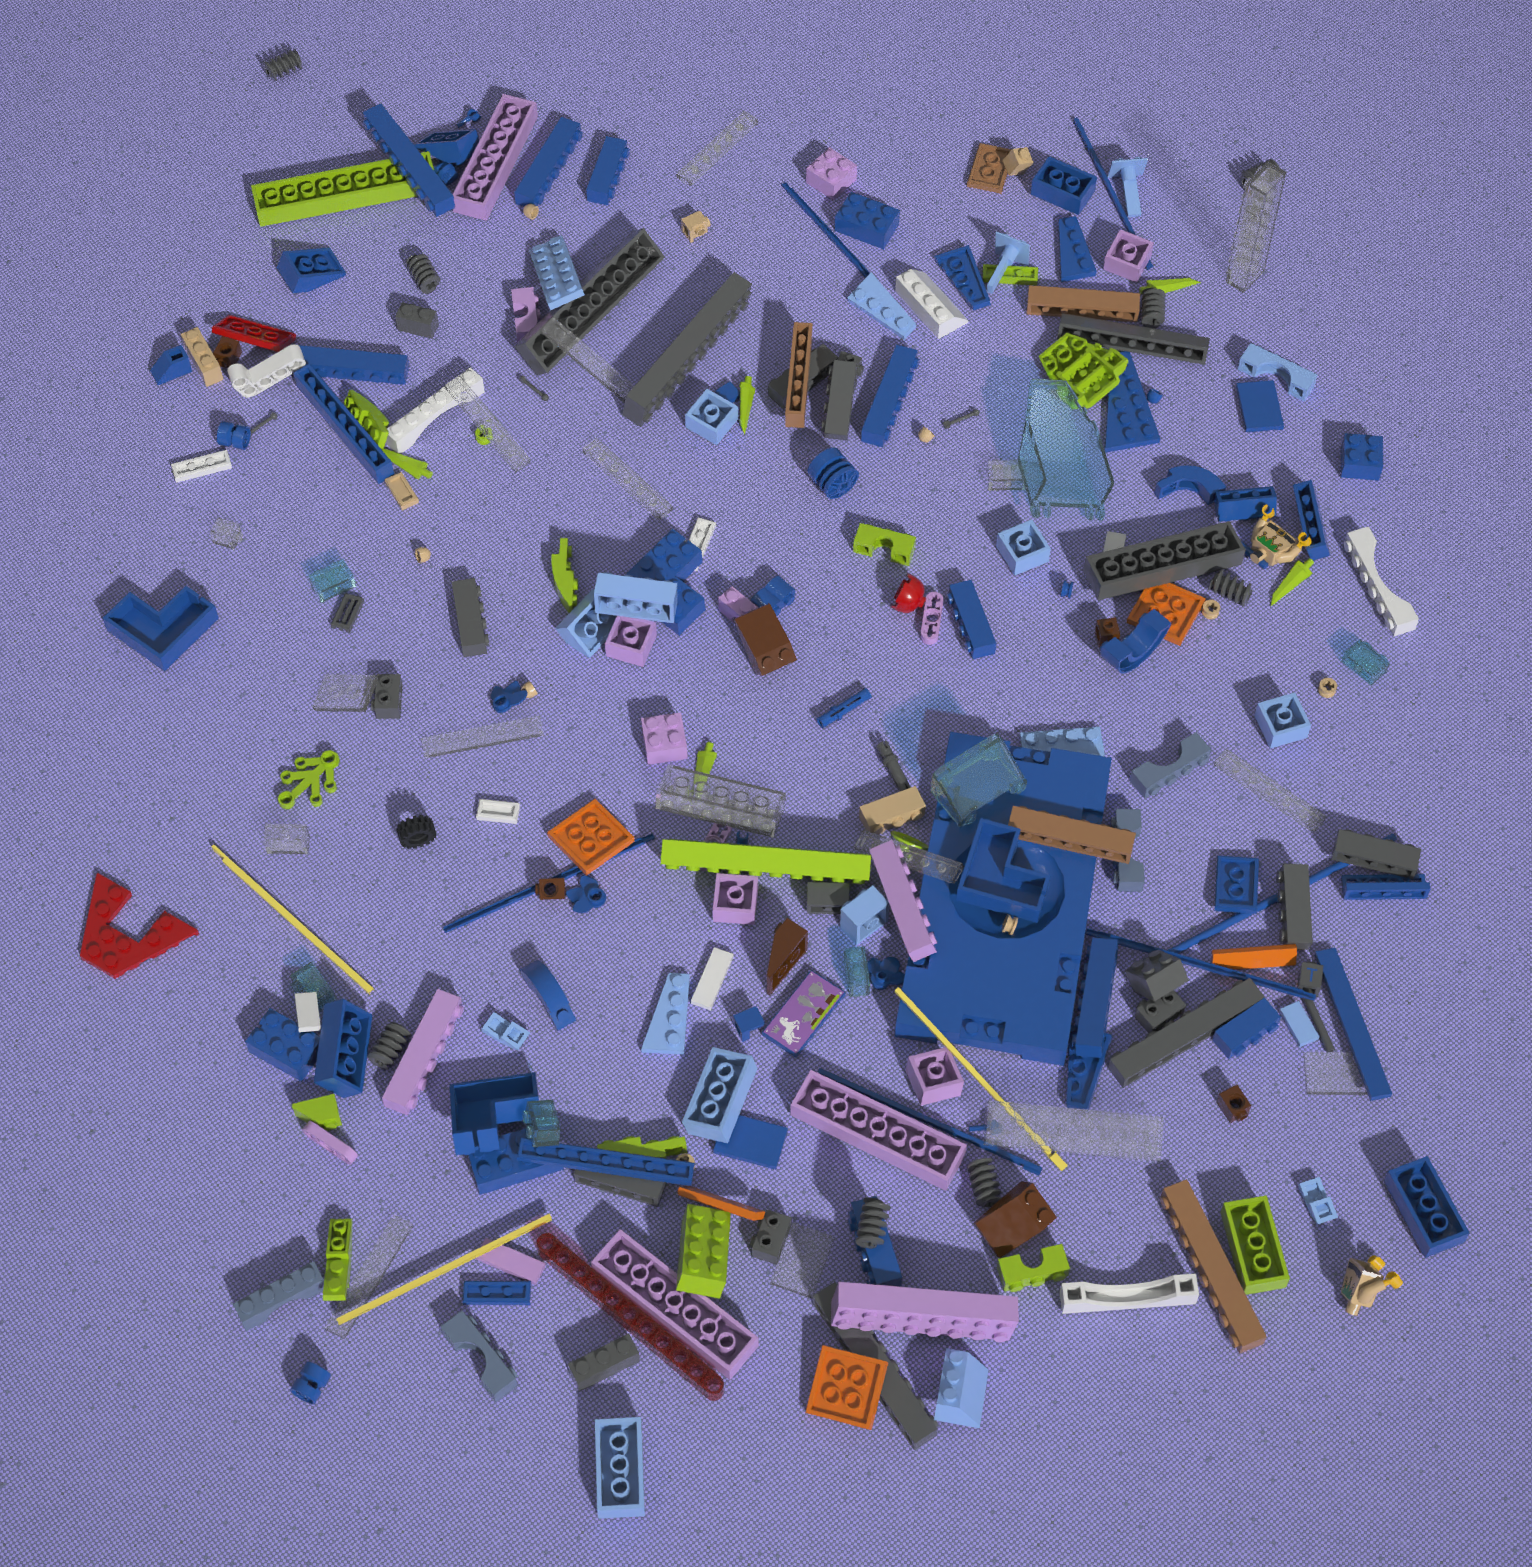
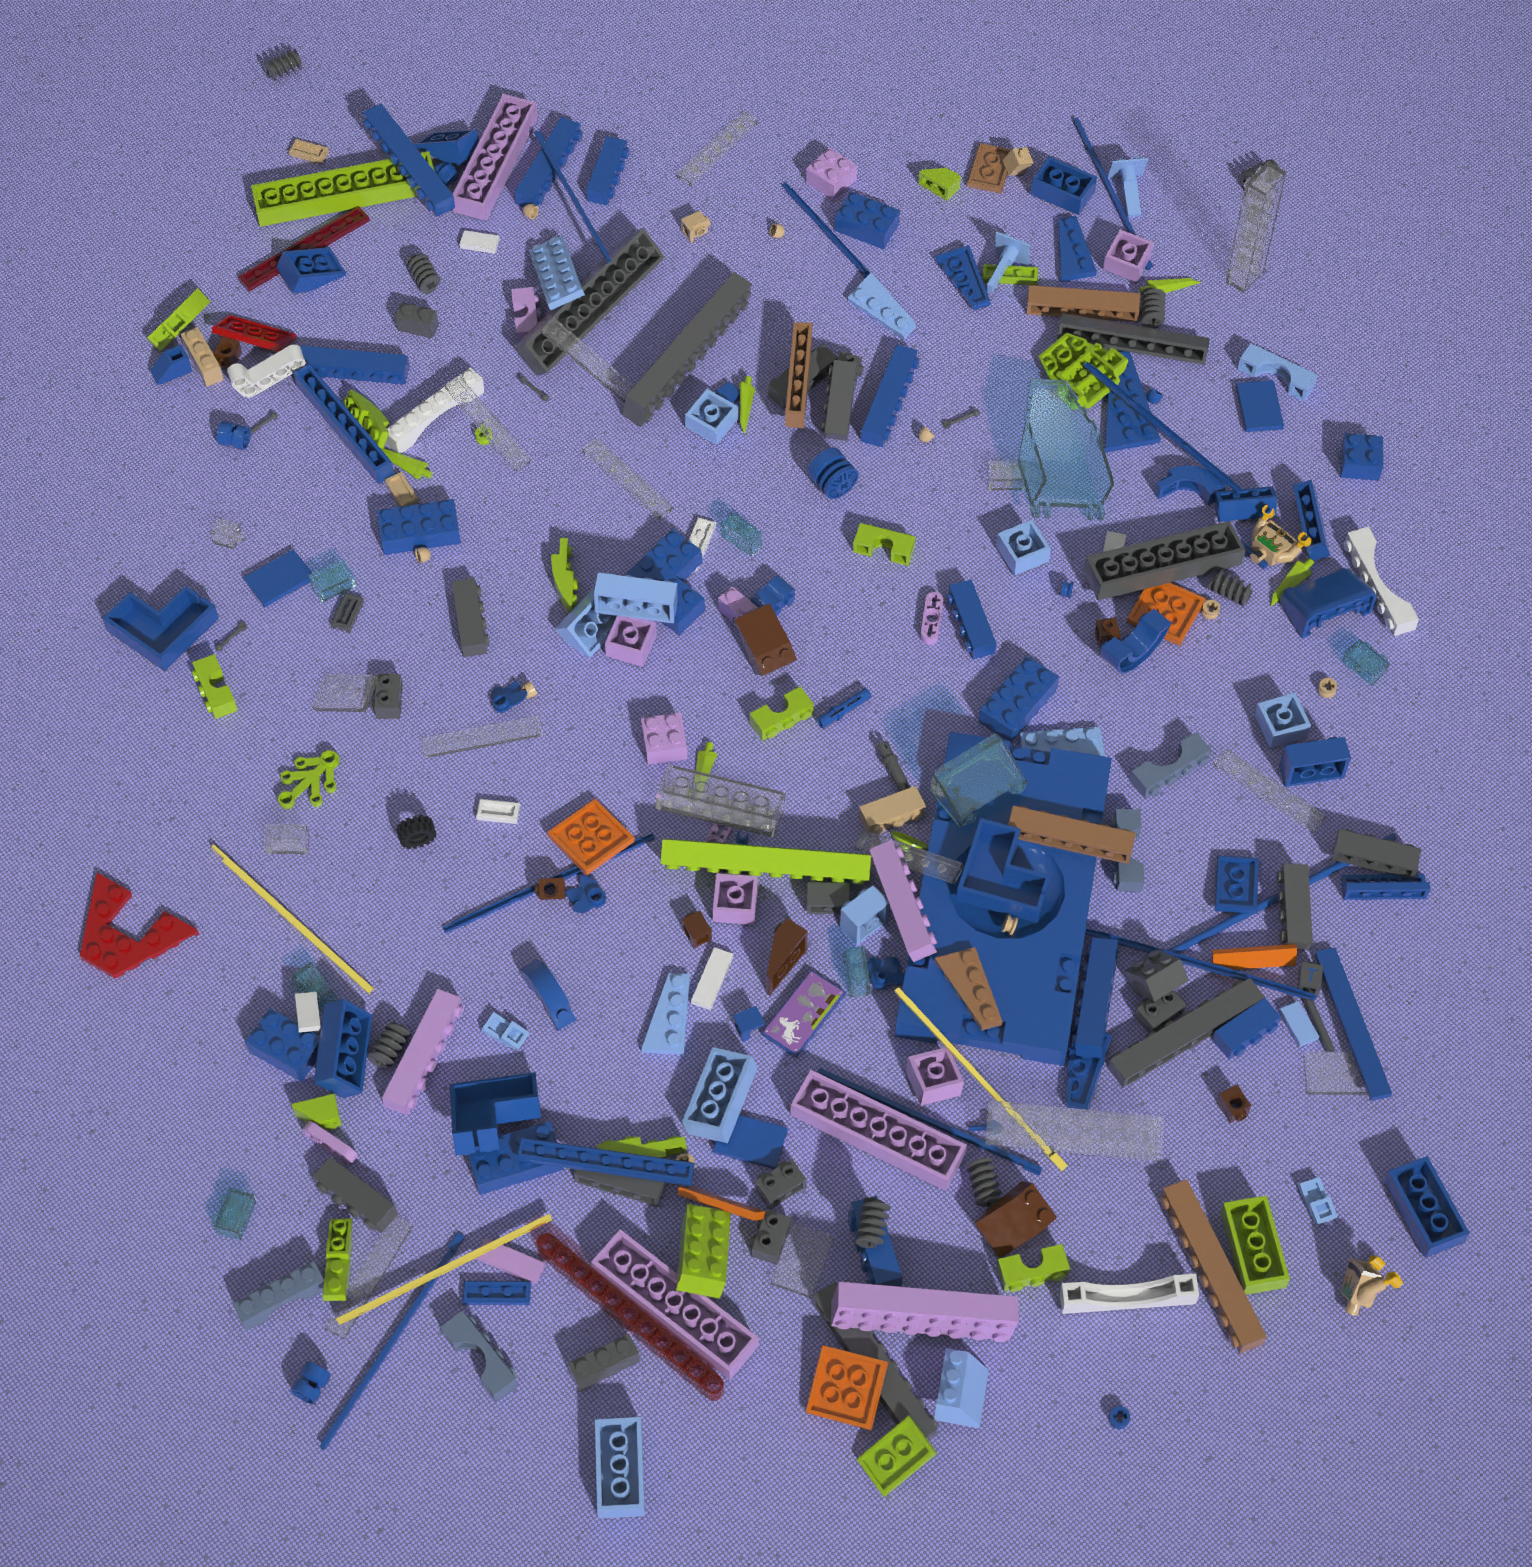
(178, 320): none -> lime slope
(201, 466): white tile -> none
(208, 673): none -> lime arch
(234, 1213): none -> clear light blue brick
(242, 626): none -> dark grey hinge
(278, 578): none -> blue tile
(309, 151): none -> tan tile
(318, 239): none -> dark red tile
(355, 1195): none -> dark grey brick
(418, 526): none -> blue brick
(455, 1243): none -> blue piece
(472, 115): blue hand -> none
(479, 242): none -> white tile
(541, 139): none -> blue piece
(541, 1123): clear light blue brick -> none
(696, 929): none -> reddish brown brick
(741, 534): none -> clear light blue brick
(769, 723): none -> lime arch
(777, 231): none -> tan hinge
(780, 1183): none -> dark grey brick
(897, 1456): none -> lime tile
(909, 595): red cylinder -> none
(929, 302): white slope -> none
(940, 182): none -> lime slope
(971, 985): none -> medium nougat wing
(1018, 699): none -> blue brick
(1113, 1422): none -> blue bush
(1161, 426): none -> blue piece
(1314, 761): none -> blue brick
(1325, 599): none -> blue windscreen

